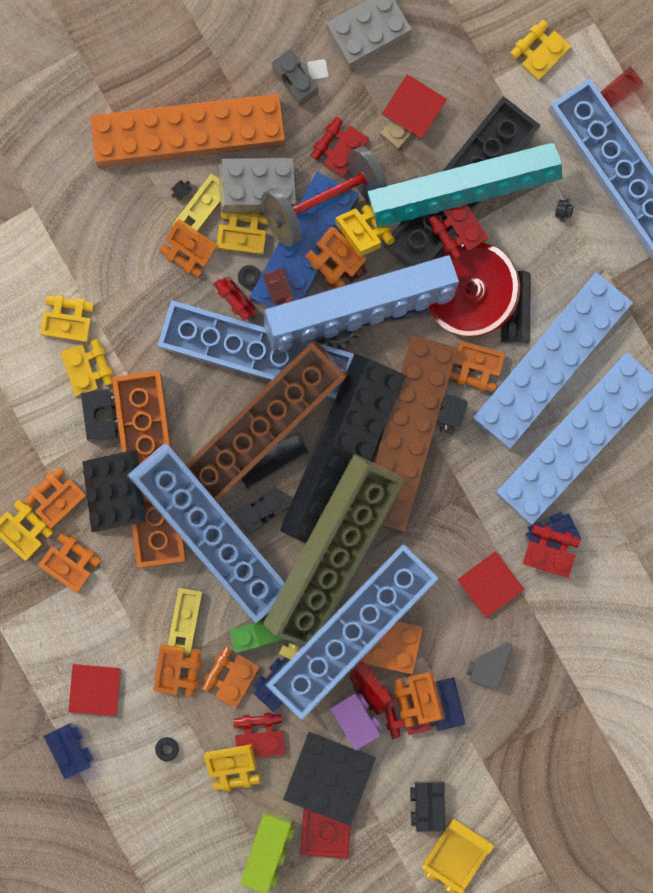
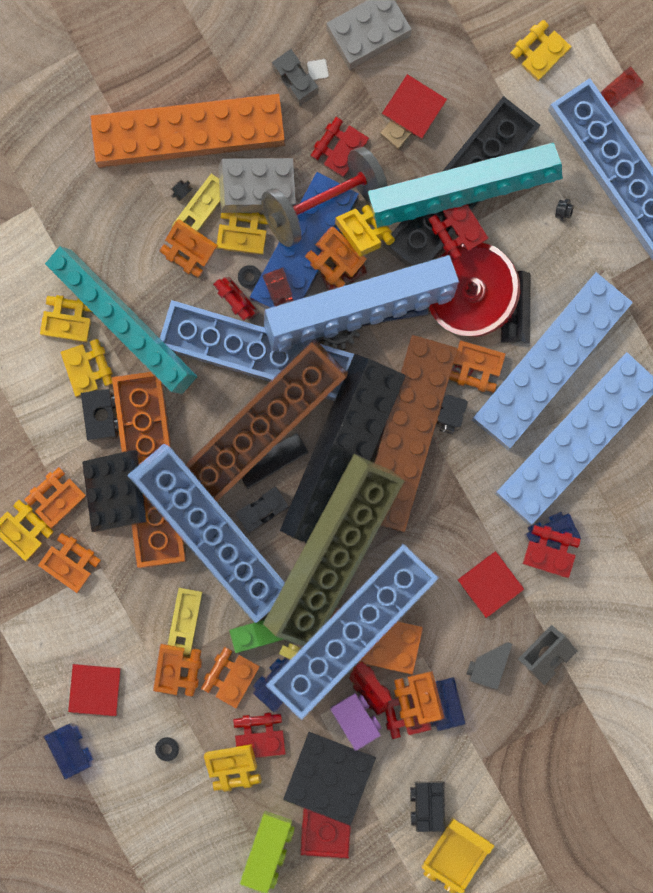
(121, 320): none -> teal brick
(559, 651): none -> dark grey brick

